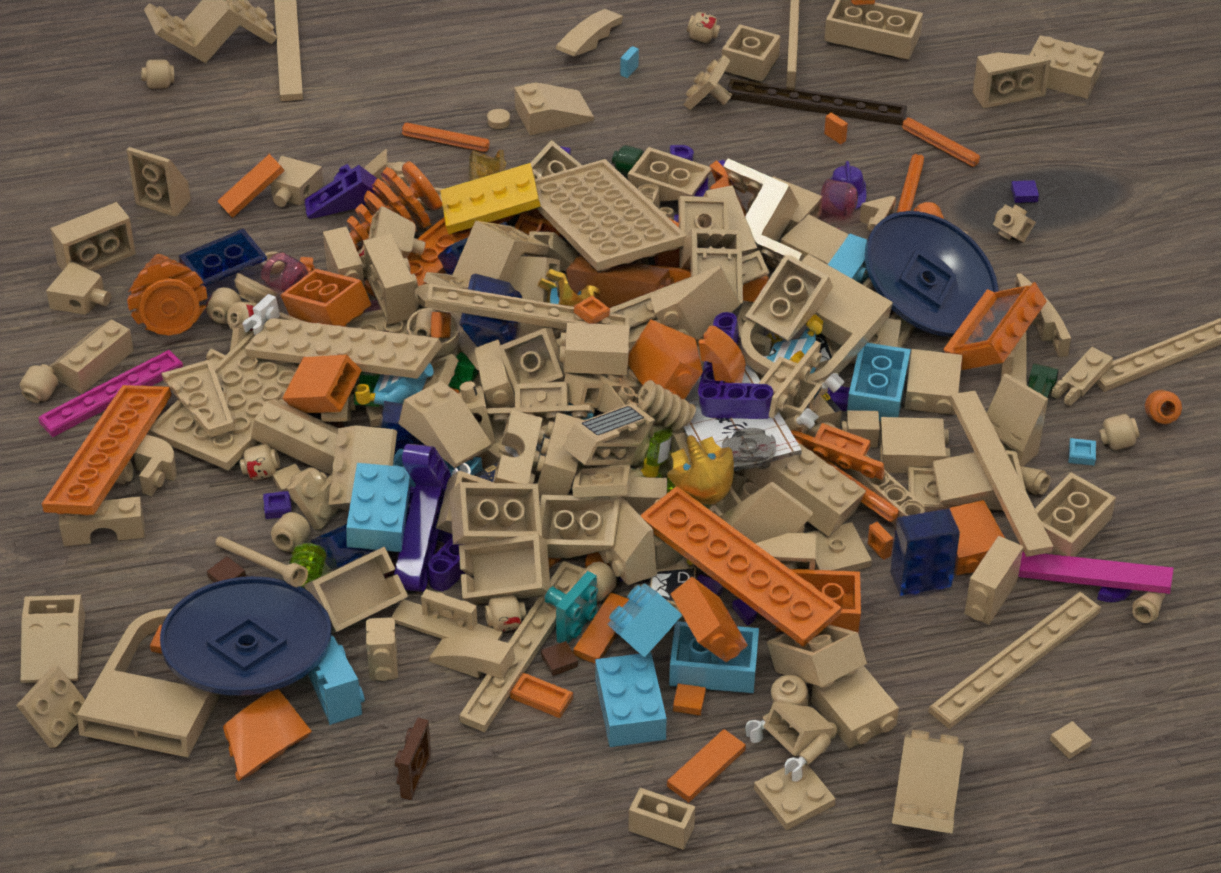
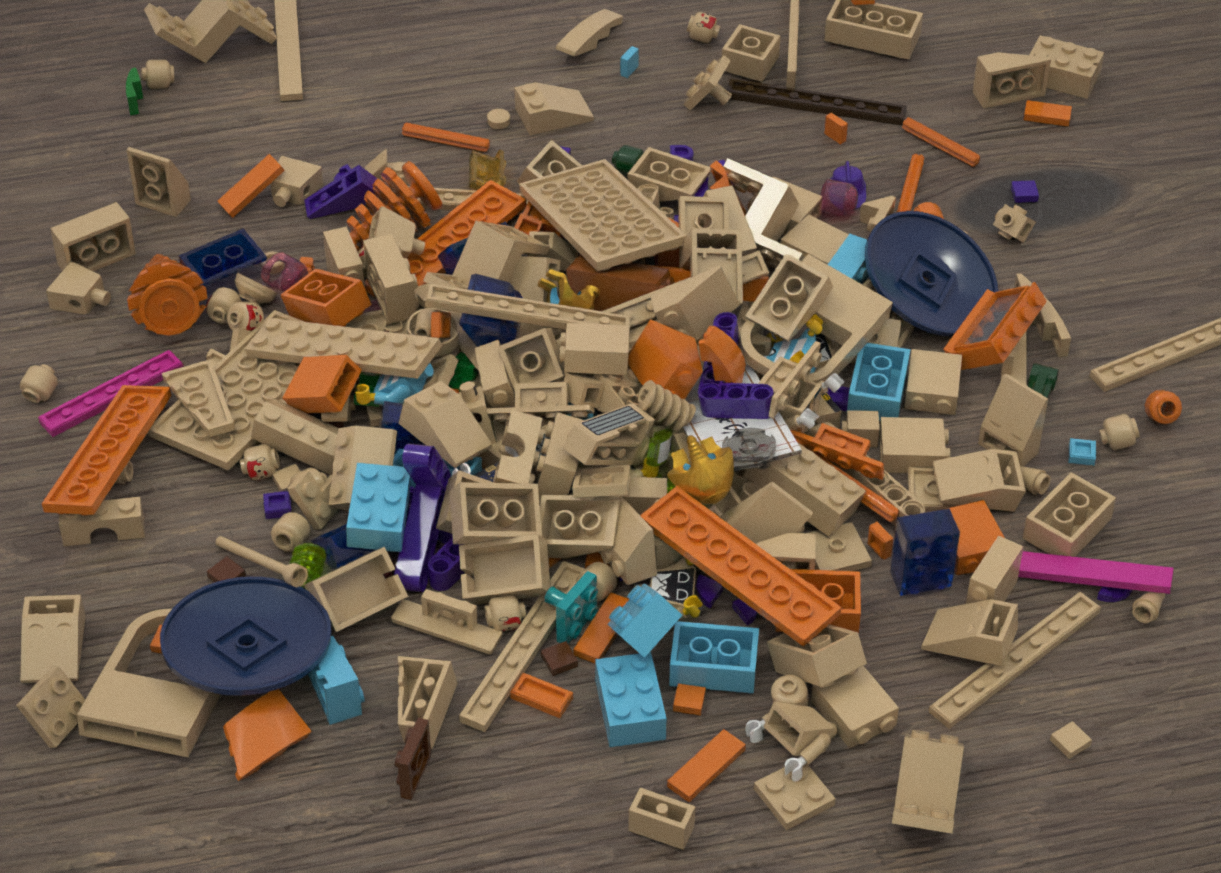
(93, 356): tan slope -> none
(133, 91): none -> green slope
(156, 462): tan brick -> none
(263, 311): white plate -> none
(382, 649): tan brick -> none
(424, 693): none -> tan wedge
(474, 655): tan slope -> none
(490, 198): yellow plate -> none
(591, 310): orange tile -> none
(709, 619): orange brick -> none
(974, 631): none -> tan slope
(1001, 474): tan tile -> none
(1047, 113): none -> orange tile
(1082, 375): tan hinge -> none

